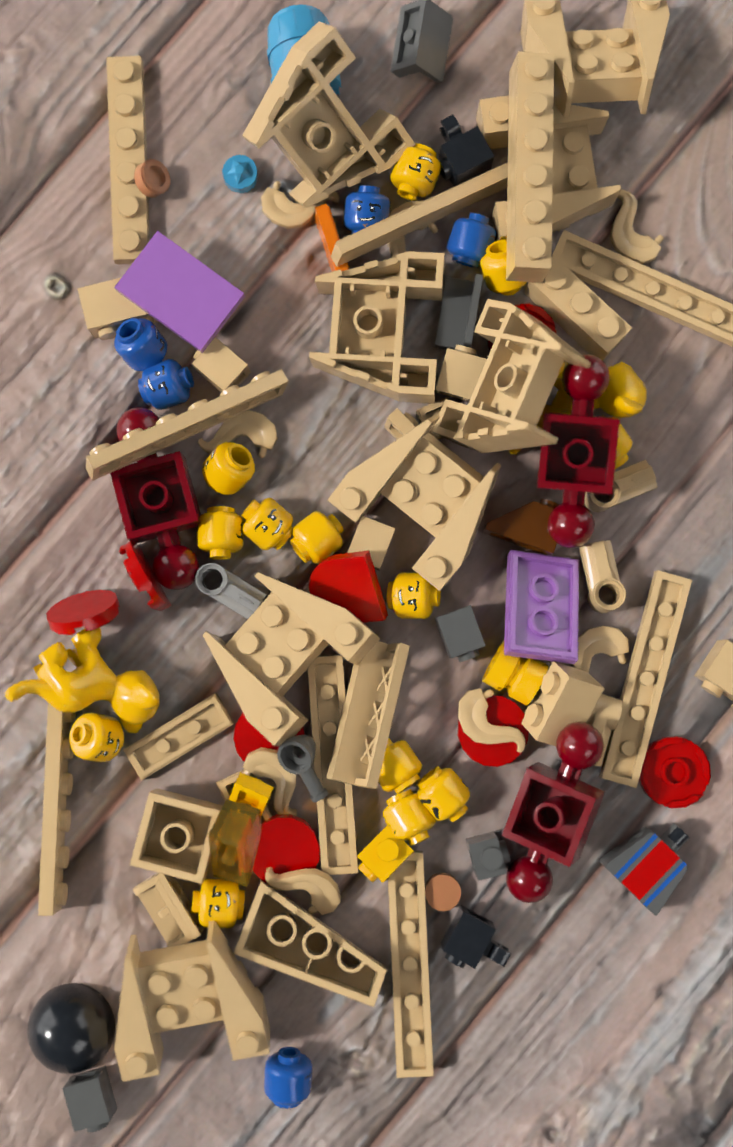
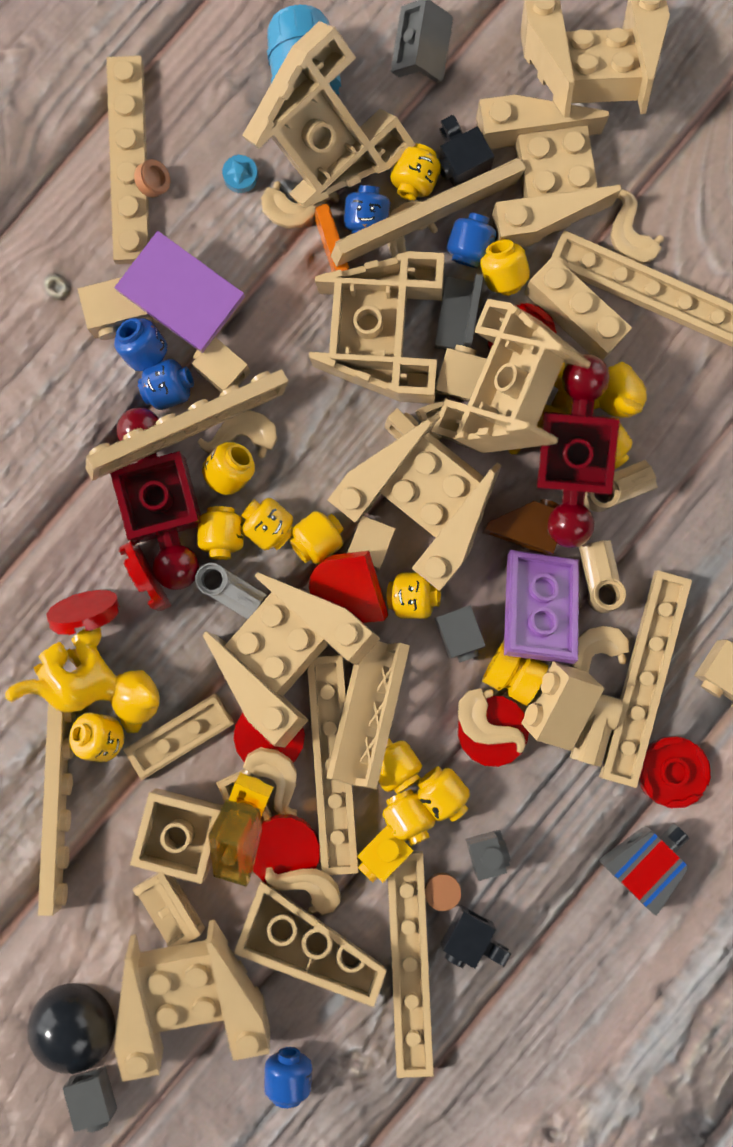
(218, 902): yellow head -> none
(300, 762): dark grey bar -> none
(530, 167): tan brick -> none
(554, 812): dark red brick -> none

